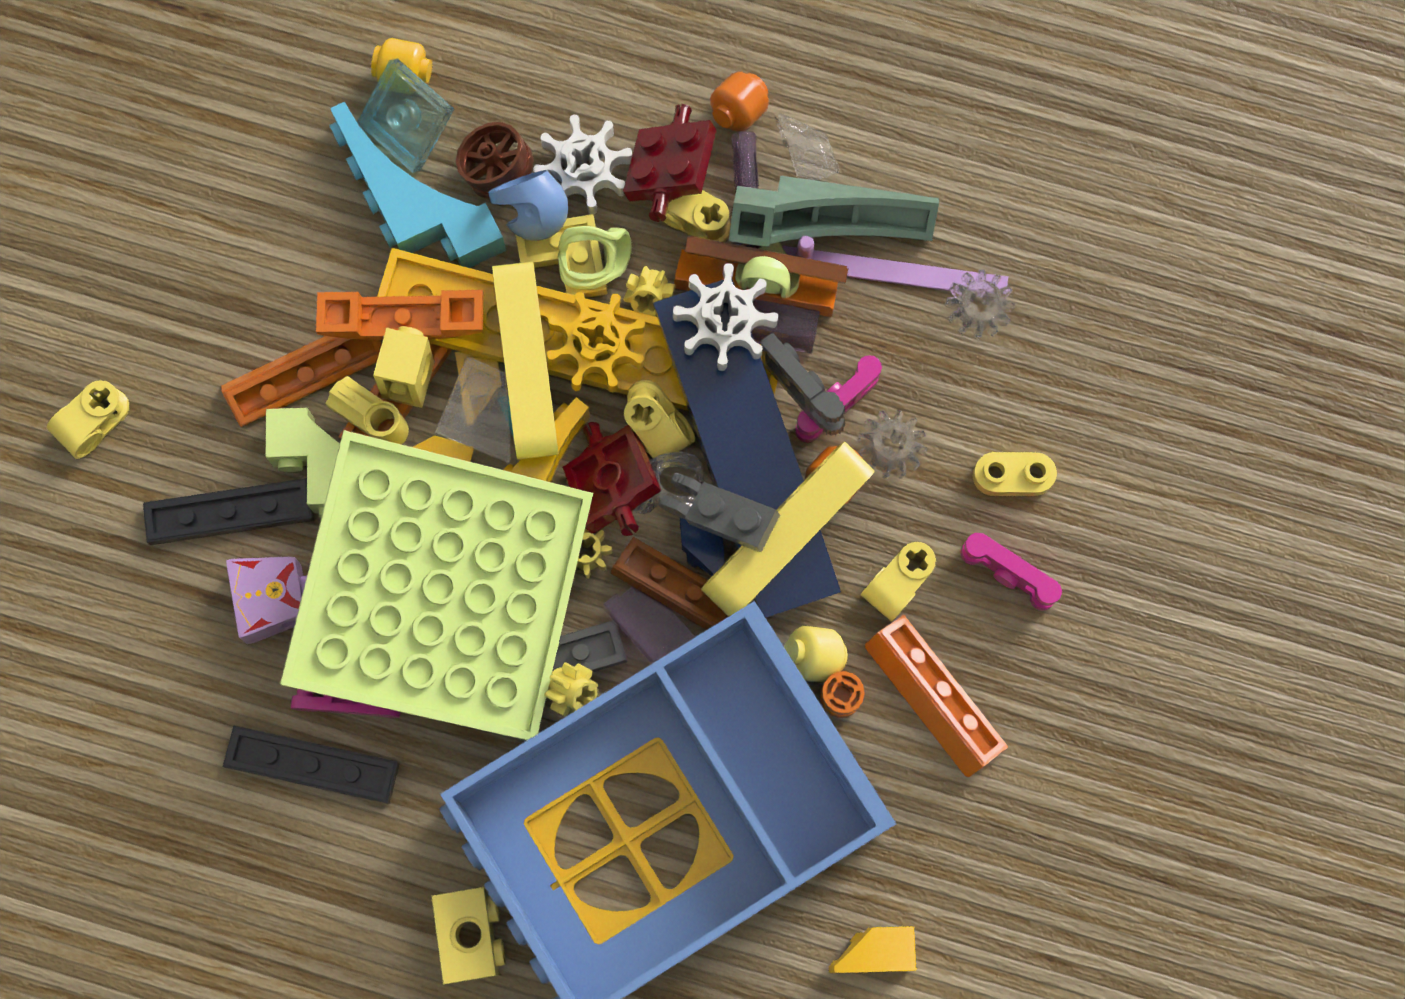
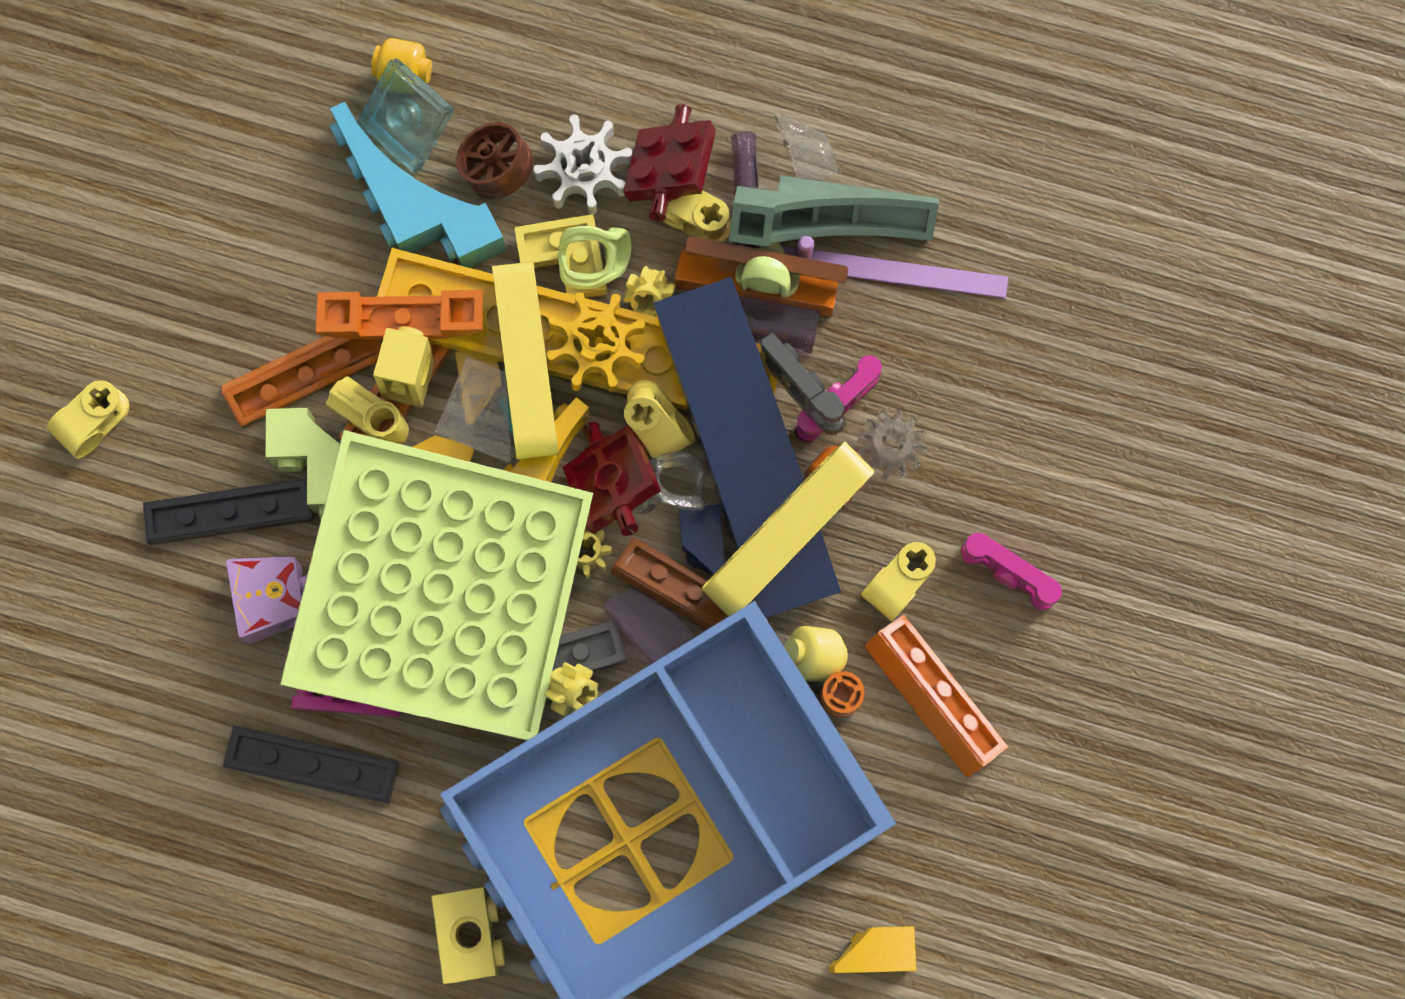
(539, 205): medium blue helmet -> none
(723, 513): dark grey hinge -> none
(739, 101): orange head -> none
(742, 314): white gear -> none
(991, 297): clear gear -> none
(1015, 474): light yellow plate -> none

